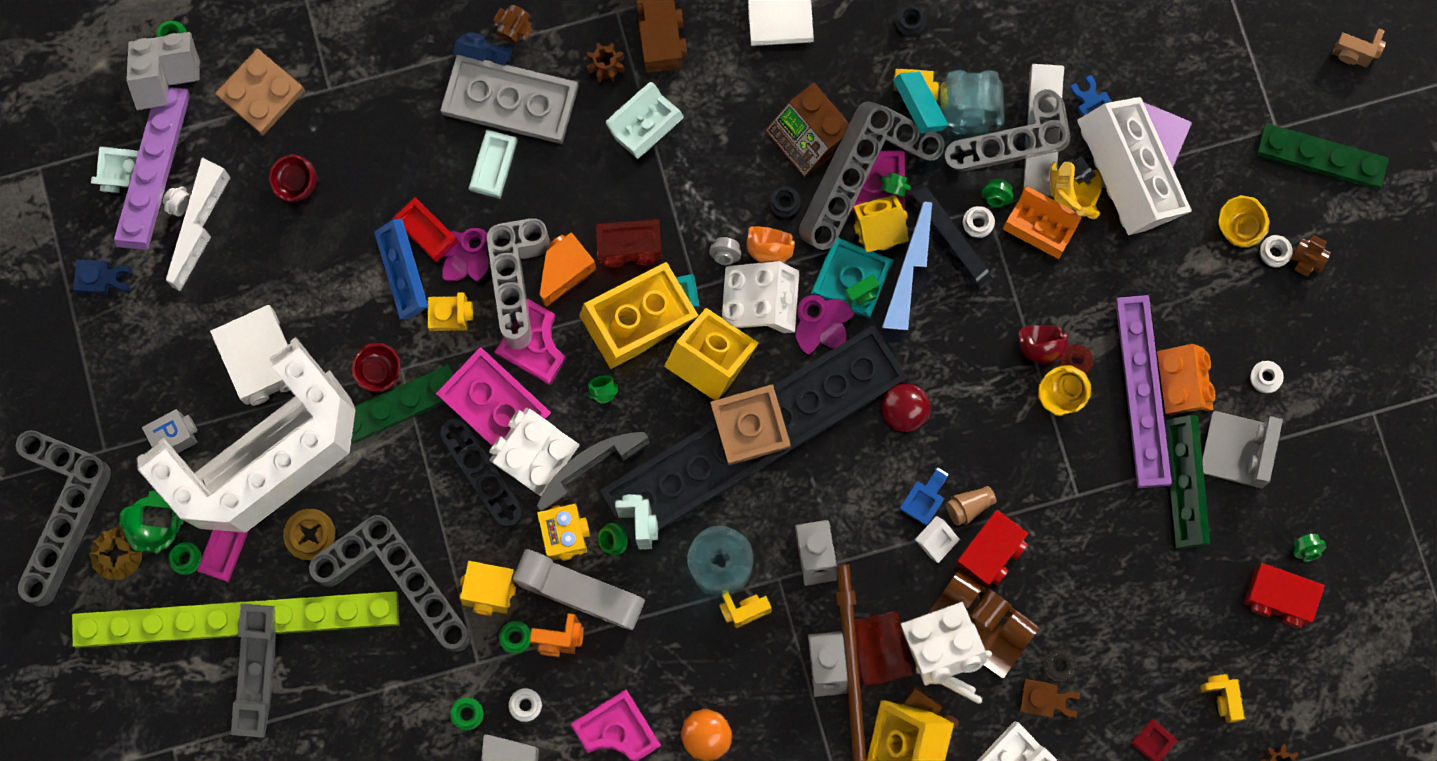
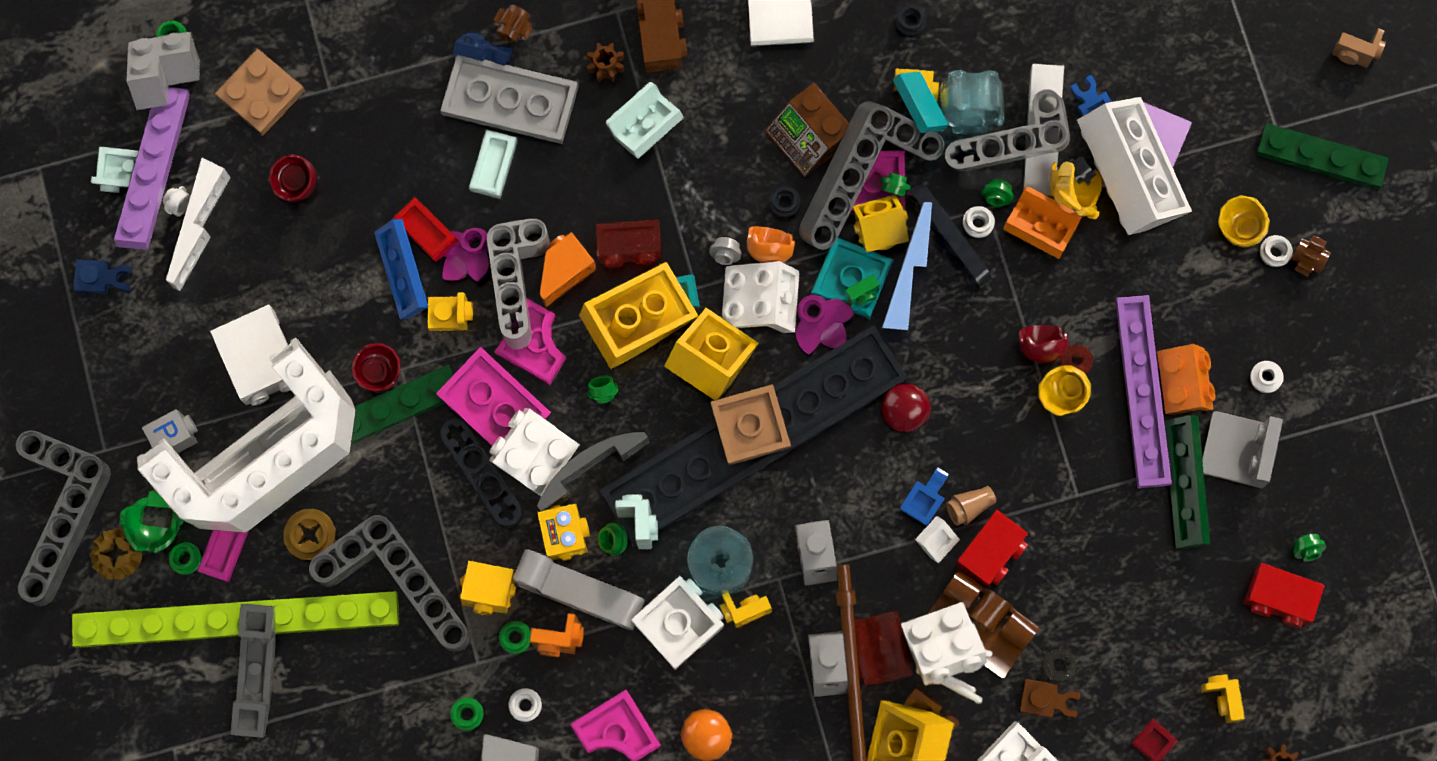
(679, 621): none -> white plate

